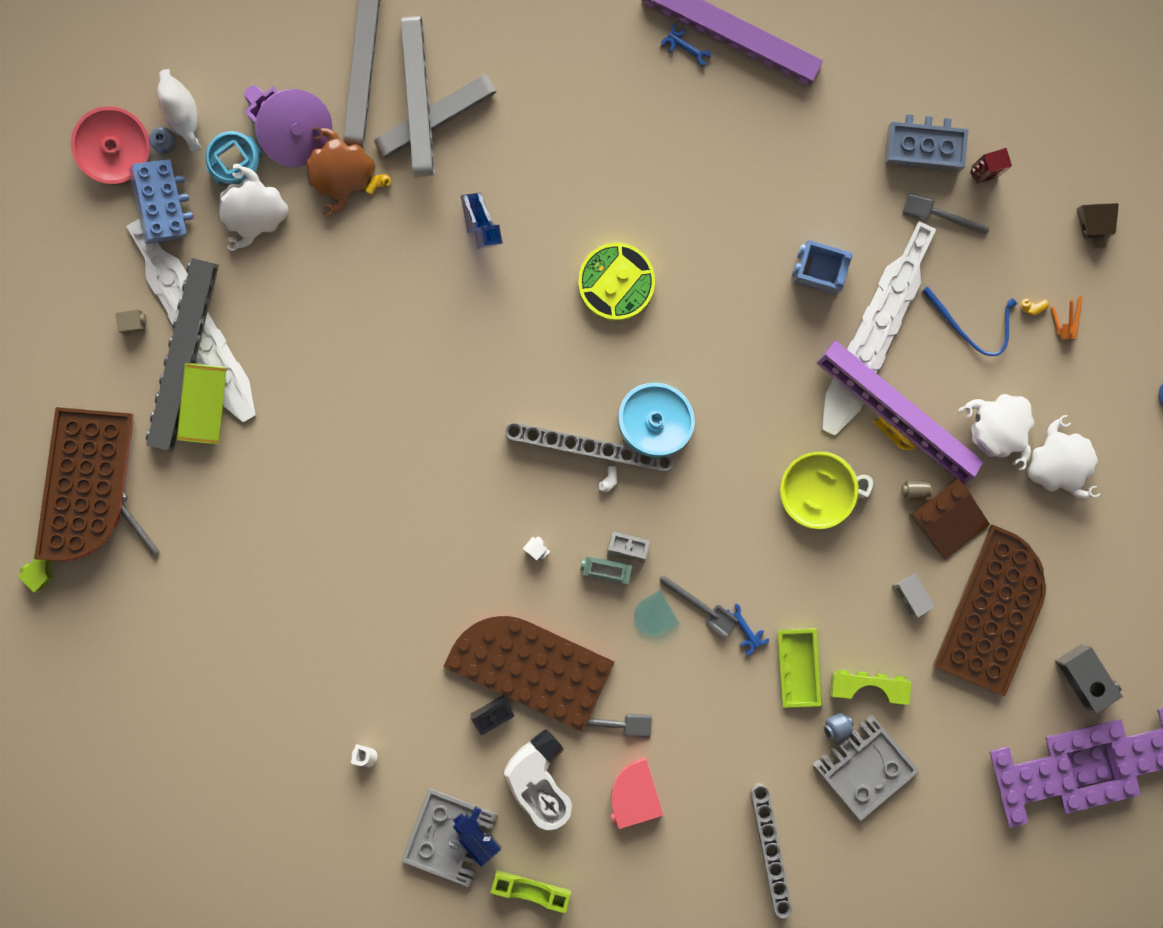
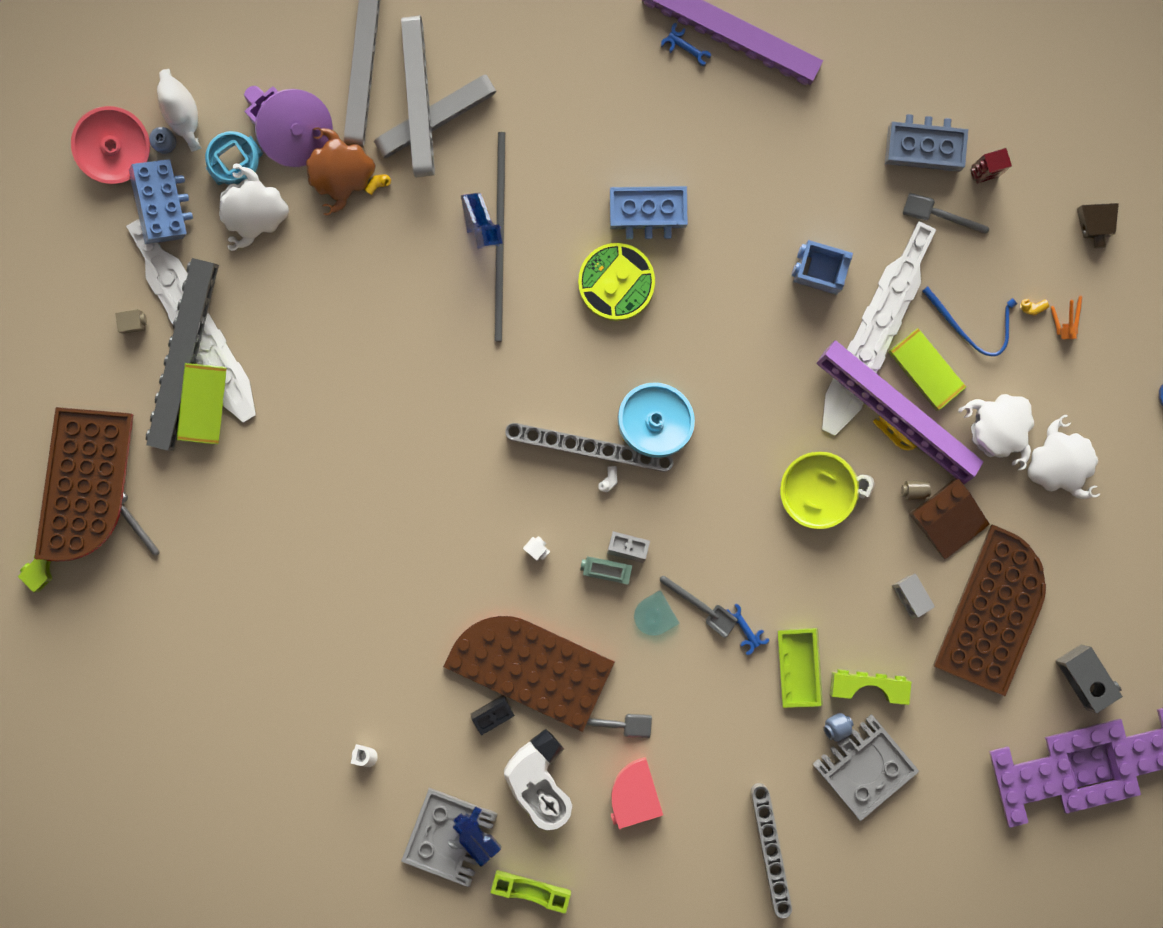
(500, 248): none -> dark grey piece
(648, 209): none -> medium blue piece
(927, 369): none -> lime slope

